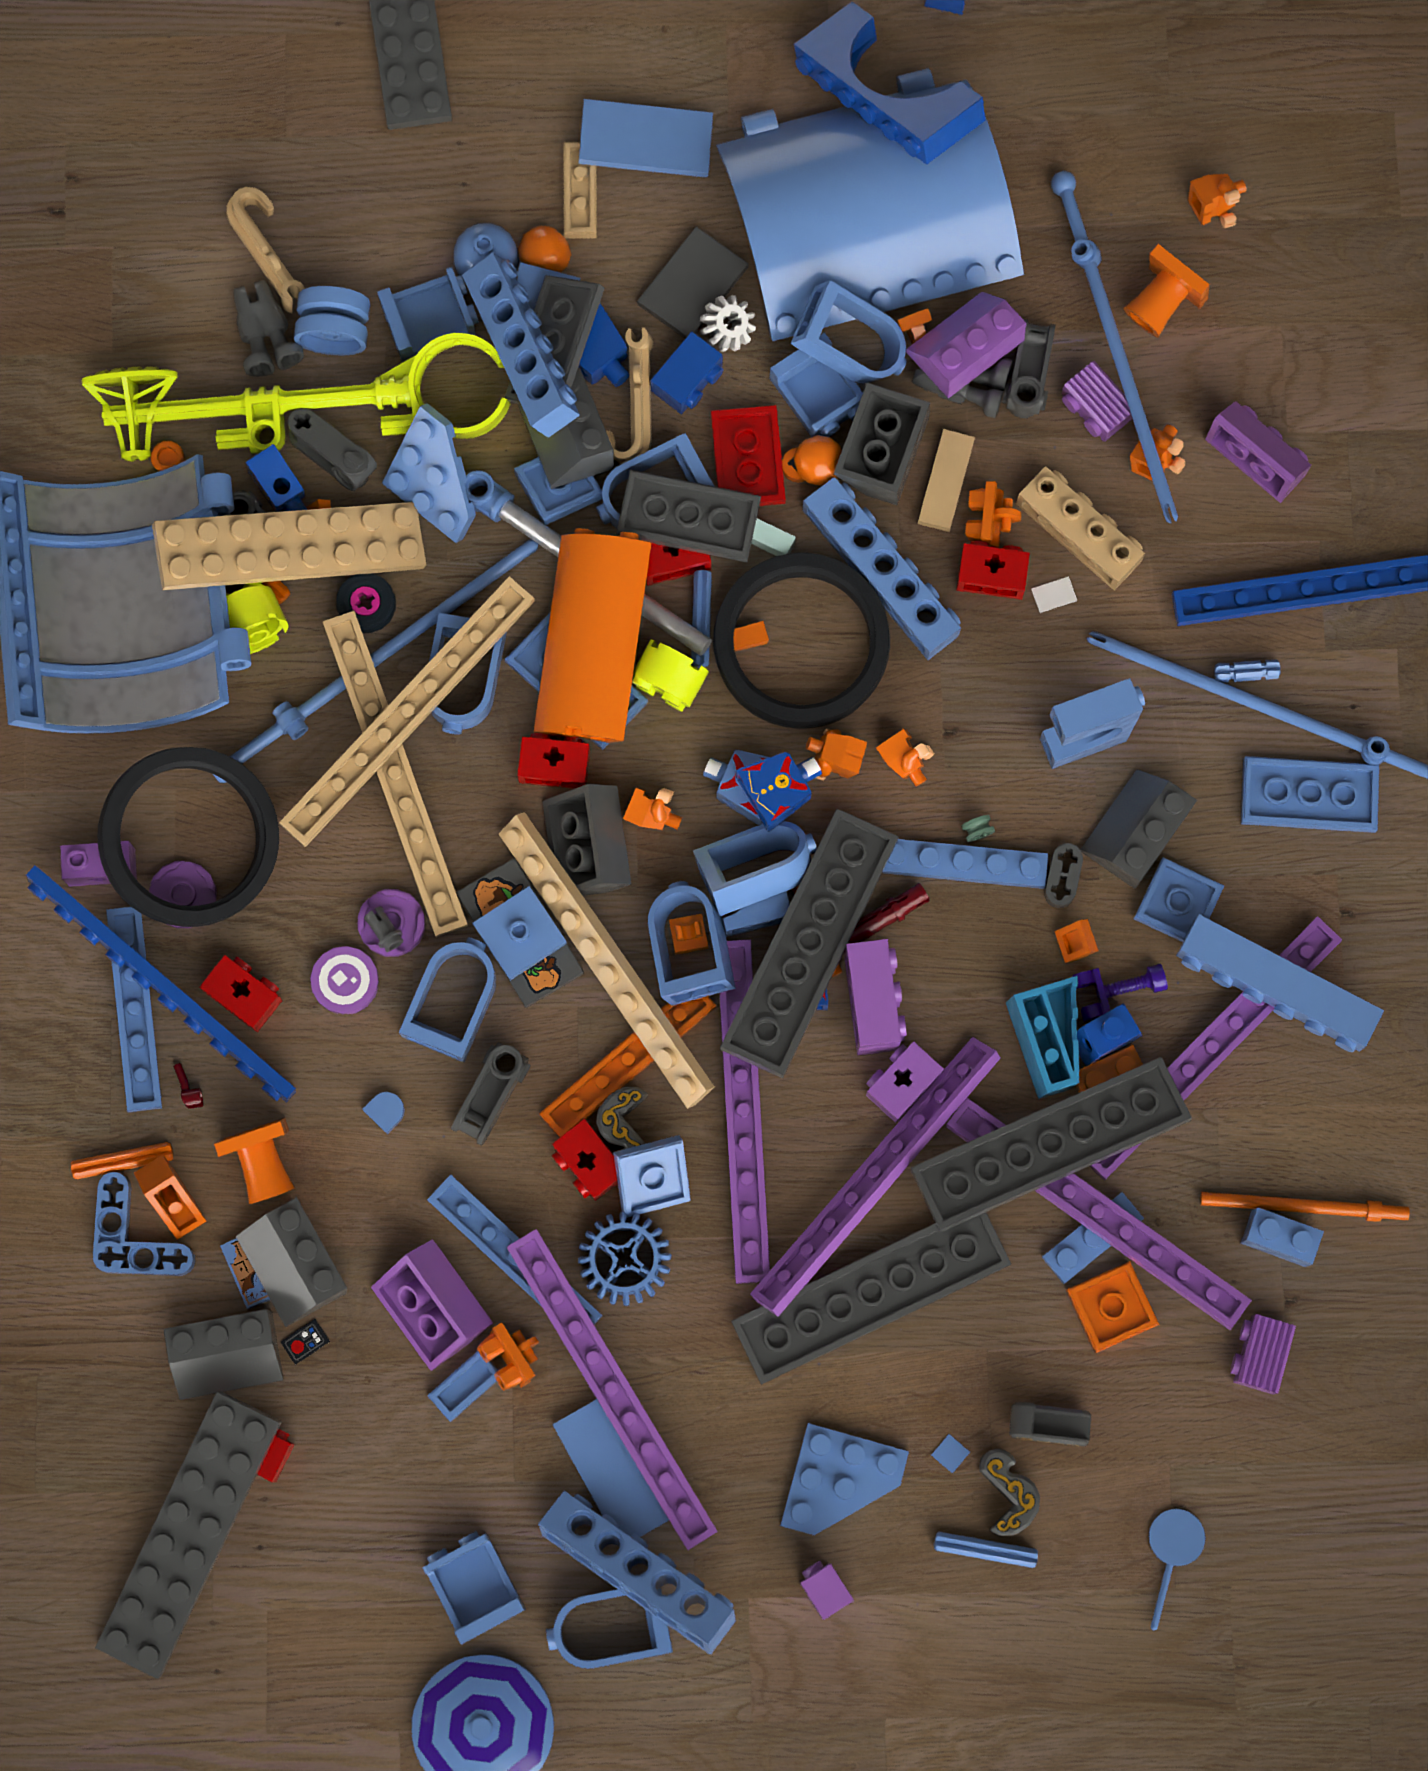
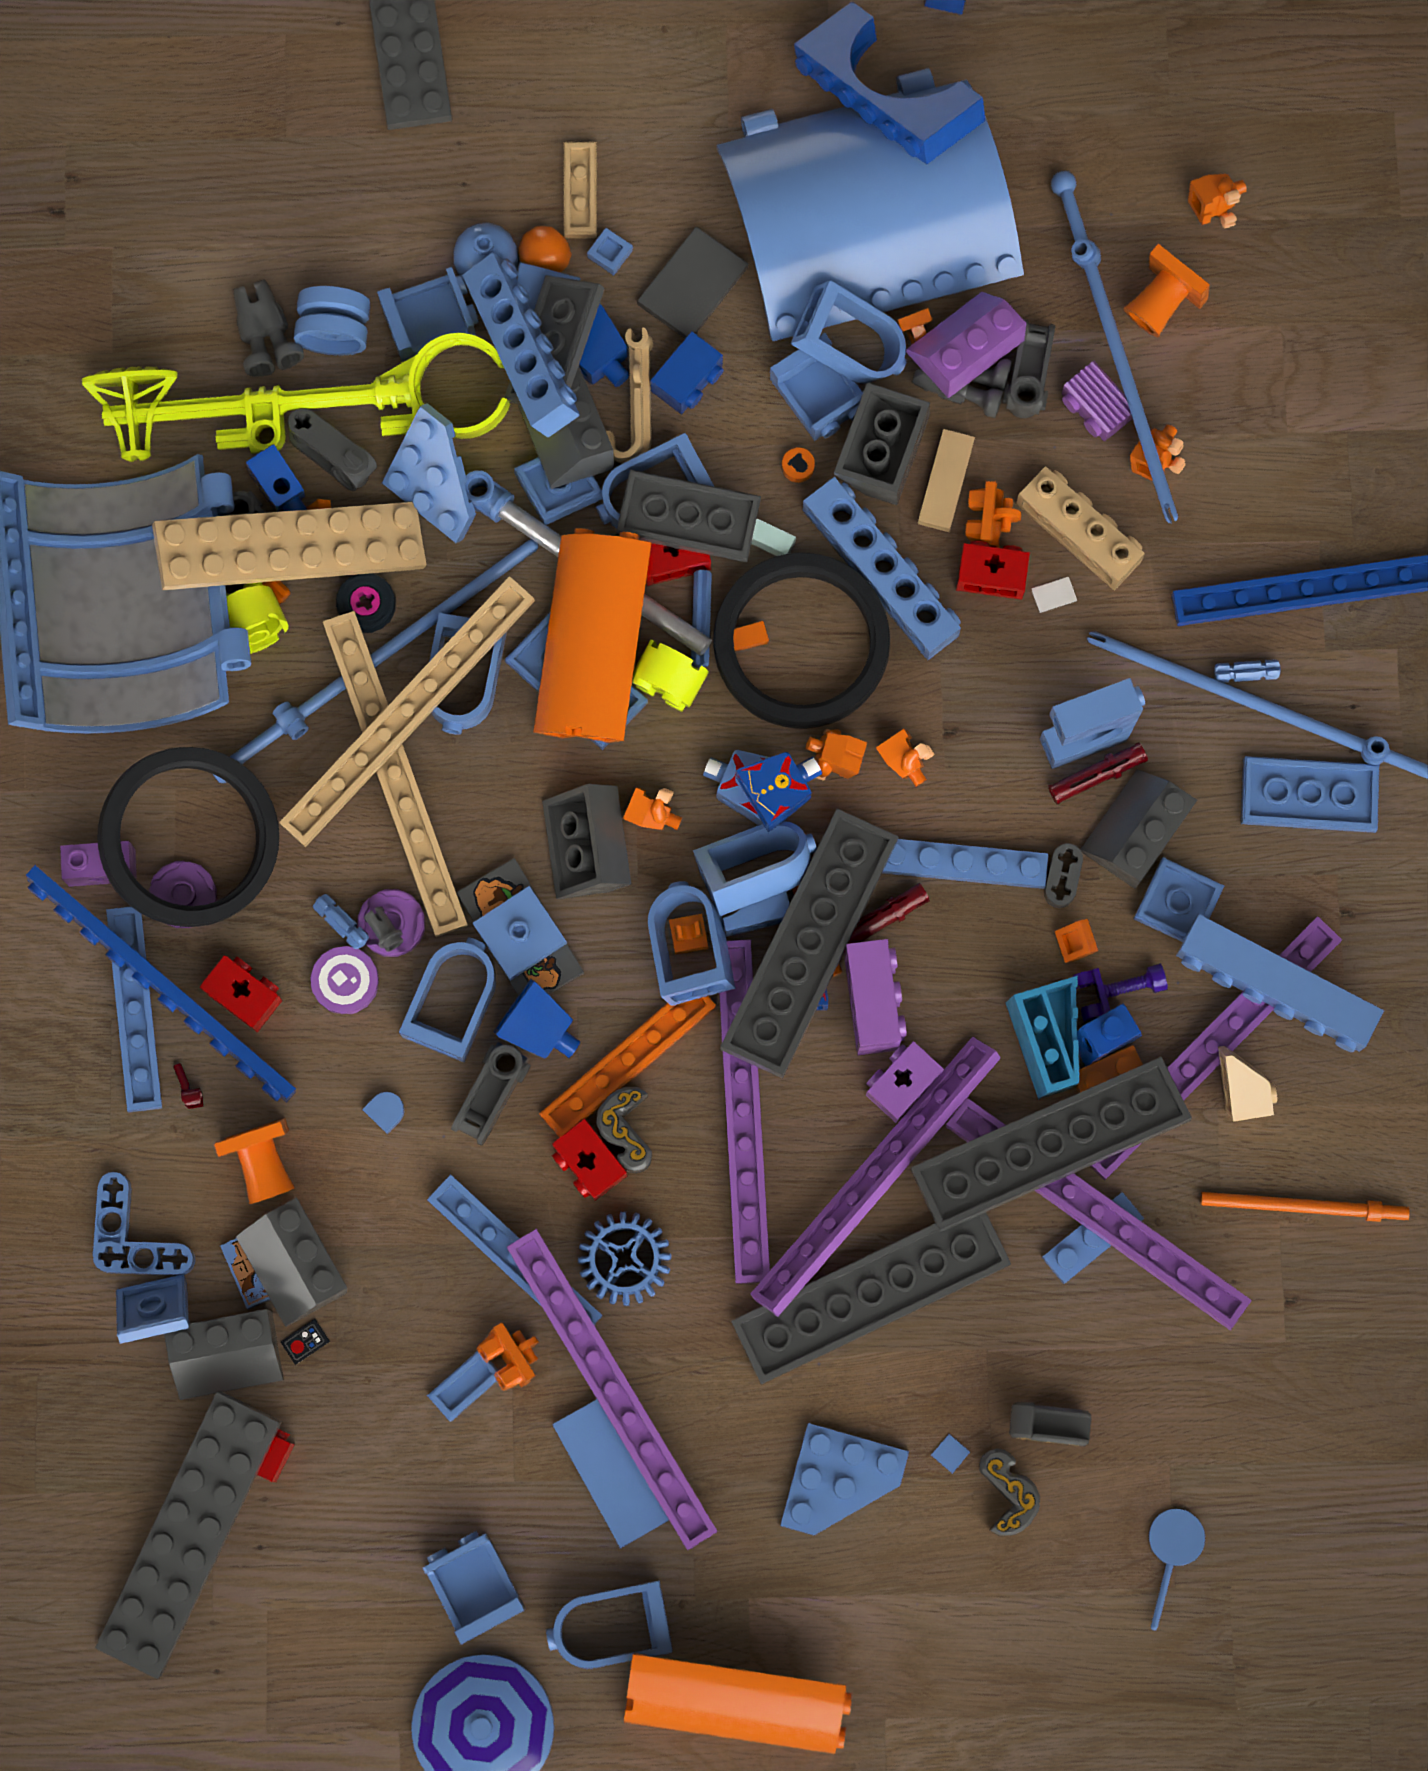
(120, 1160): orange axle -> none
(152, 1308): none -> medium blue plate
(166, 455): orange tile -> none
(169, 1197): orange slope -> none
(259, 246): tan piece -> none
(340, 921): none -> medium blue axle
(431, 1304): medium lavender slope -> none
(537, 1024): none -> blue torso
(569, 771): red brick -> none
(606, 960): tan plate -> none
(609, 251): none -> medium blue plate
(645, 138): medium blue tile -> none
(652, 1176): tile -> none
(703, 1629): medium blue brick -> none
(718, 331): white gear -> none
(736, 1704): none -> orange cylinder
(749, 452): red plate -> none
(817, 459): orange hair -> none
(825, 1589): medium lavender brick -> none
(978, 828): sand green bush -> none
(985, 1549): medium blue axle -> none
(1112, 1307): orange tile -> none
(1133, 755): none -> dark red pin
(1245, 1088): none -> tan slope
(1258, 450): medium lavender slope -> none
(1263, 1353): medium lavender brick -> none
(1282, 1237): medium blue brick -> none

